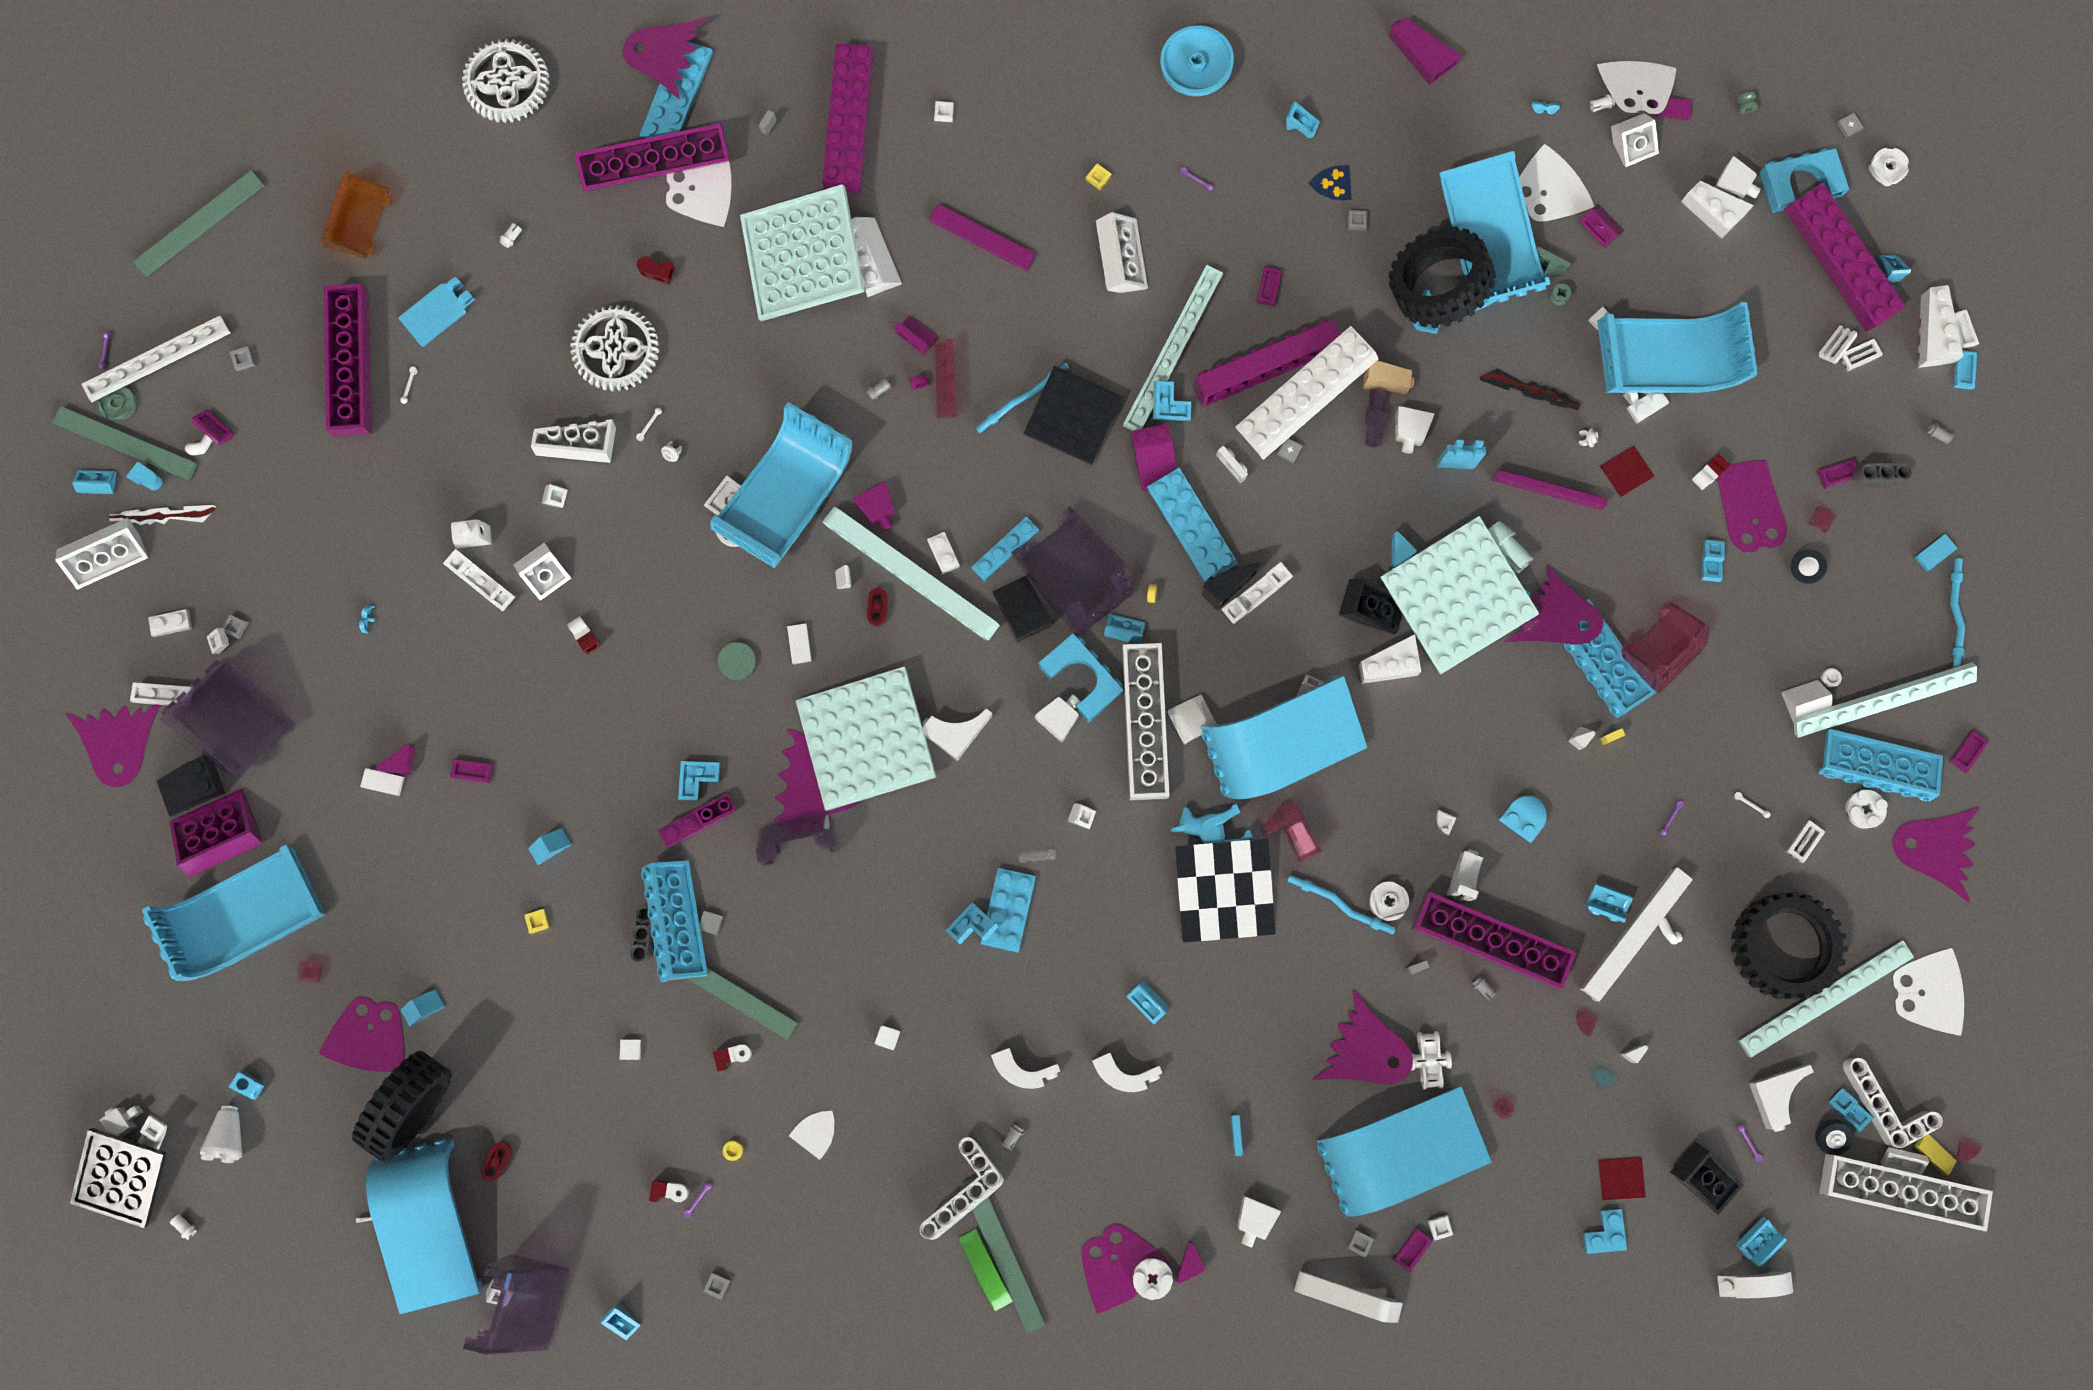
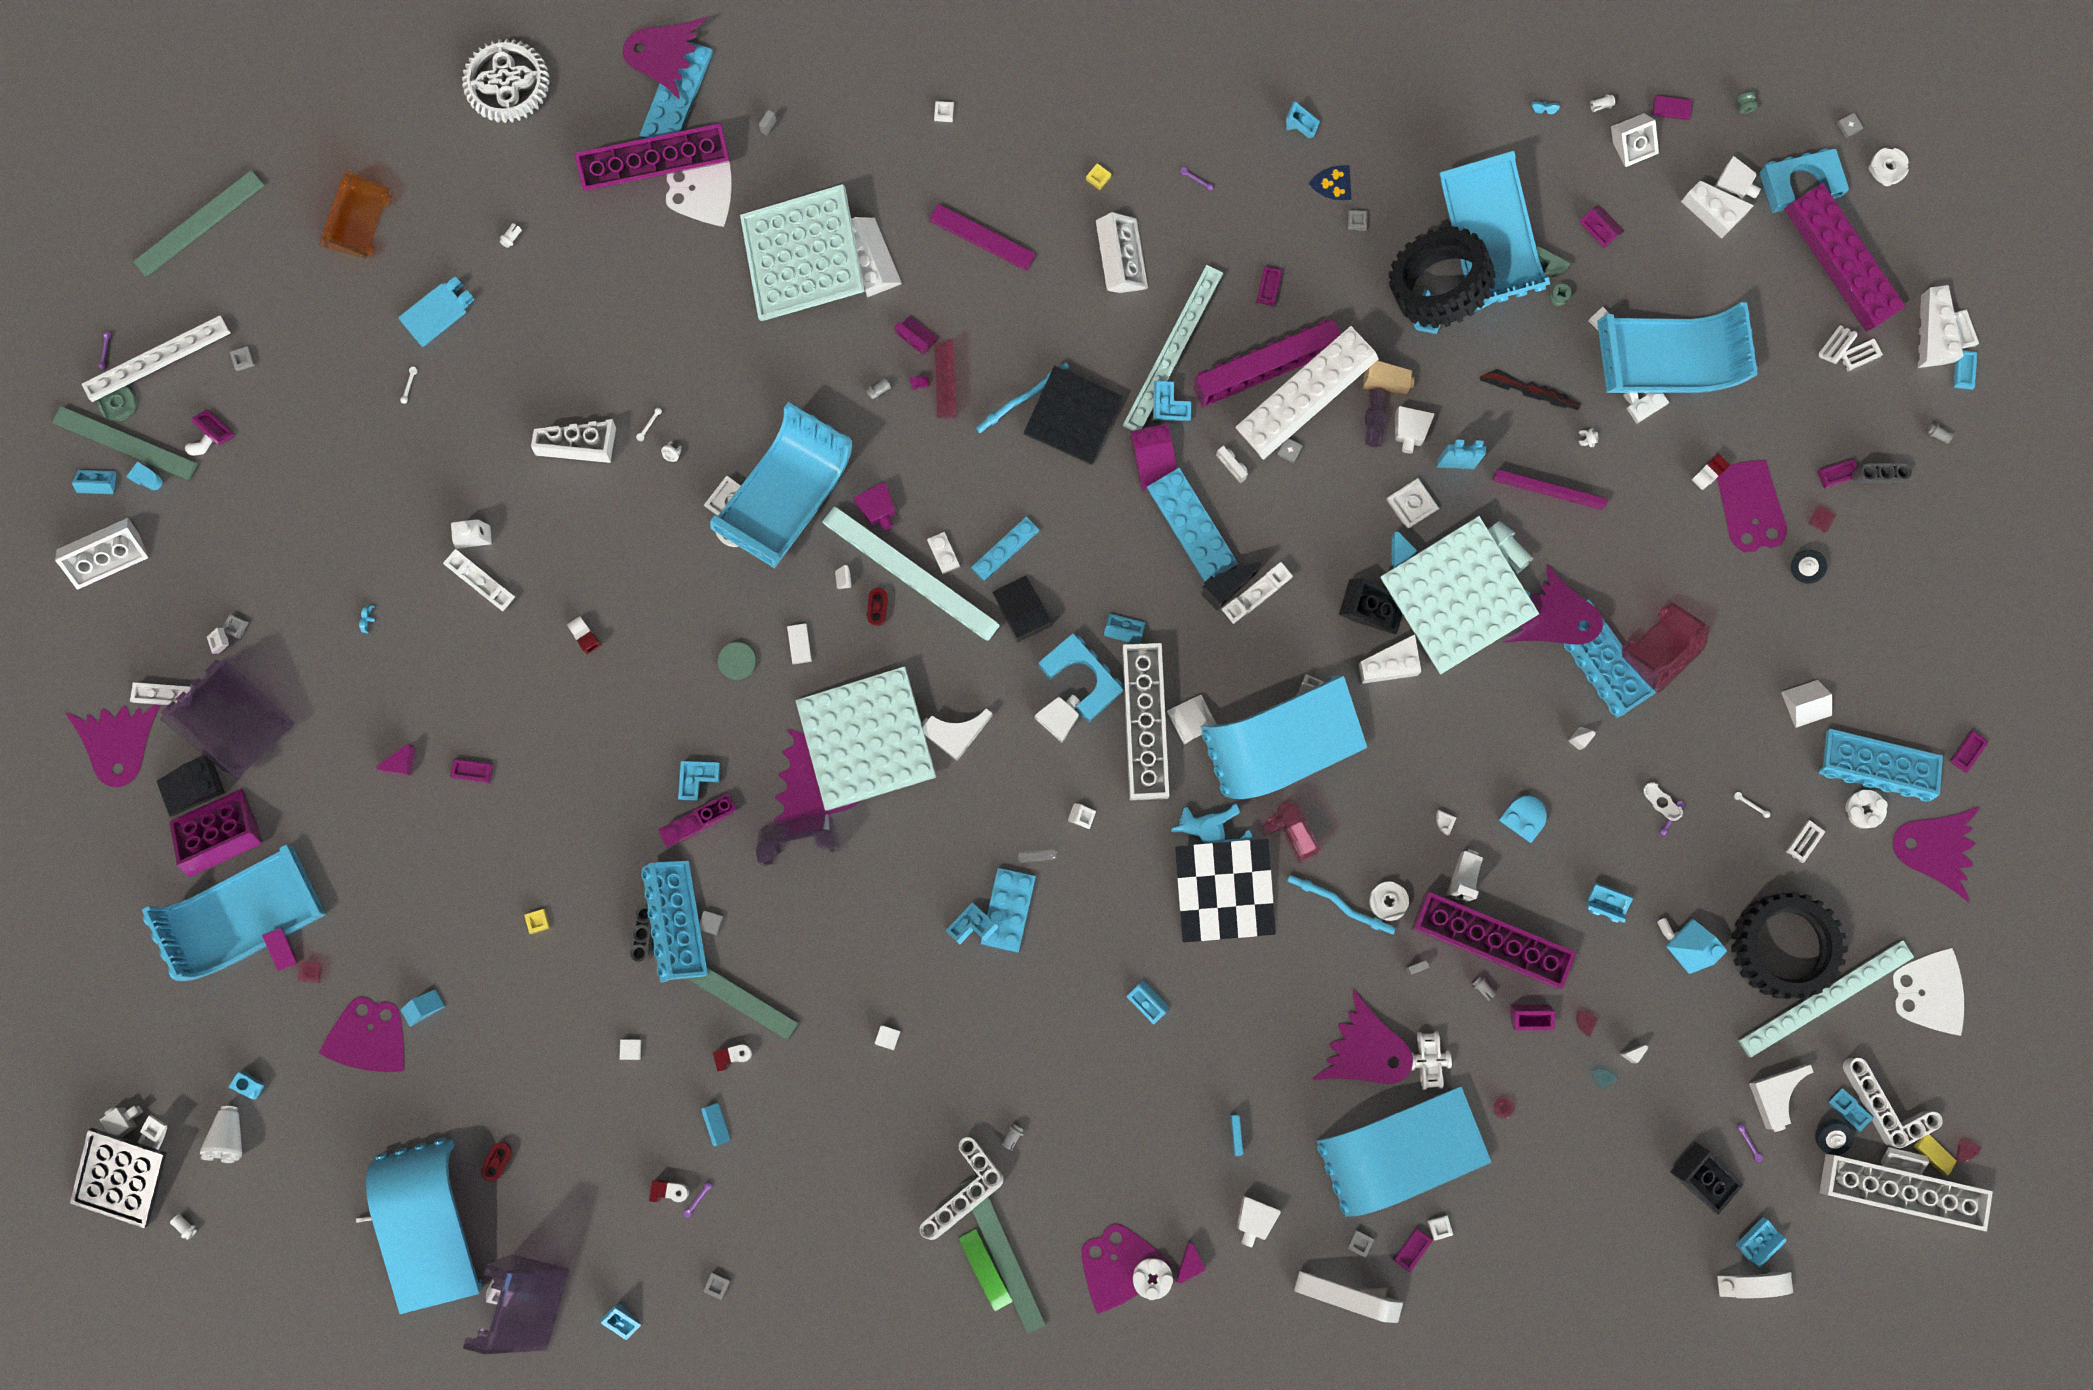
(162, 515): white sword -> none
(170, 623): white plate -> none
(279, 949): none -> magenta tile
(347, 360): magenta brick -> none
(382, 782): white tile -> none
(401, 1106): black tyre -> none
(542, 571): white slope -> none
(549, 845): medium azure slope -> none
(554, 496): white slope -> none
(620, 353): white gear -> none
(656, 271): dark red leg -> none
(715, 1124): none -> medium azure slope
(733, 1150): light yellow tile -> none
(815, 1133): white sticker -> none
(848, 117): magenta brick -> none
(1014, 1074): white arch -> none
(1077, 573): clear purple windscreen -> none
(1114, 1077): white arch -> none
(1152, 593): light yellow tile -> none
(1197, 60): medium azure dish -> none
(1412, 503): none -> white tile
(1423, 50): magenta slope -> none
(1532, 1017): none -> magenta brick
(1564, 188): white piece -> none
(1612, 736): light yellow tile -> none
(1612, 1236): medium azure plate -> none
(1622, 1178): dark red sticker -> none
(1627, 77): white piece -> none
(1627, 471): dark red sticker -> none
(1636, 934): white tile -> none
(1652, 793): none -> white piece
(1695, 947): none -> medium azure slope
(1712, 560): medium azure slope -> none
(1830, 678): white tile -> none
(1885, 699): light aqua plate -> none
(1893, 267): medium azure slope -> none
(1935, 552): medium azure tile -> none
(1956, 579): medium azure bar -> none

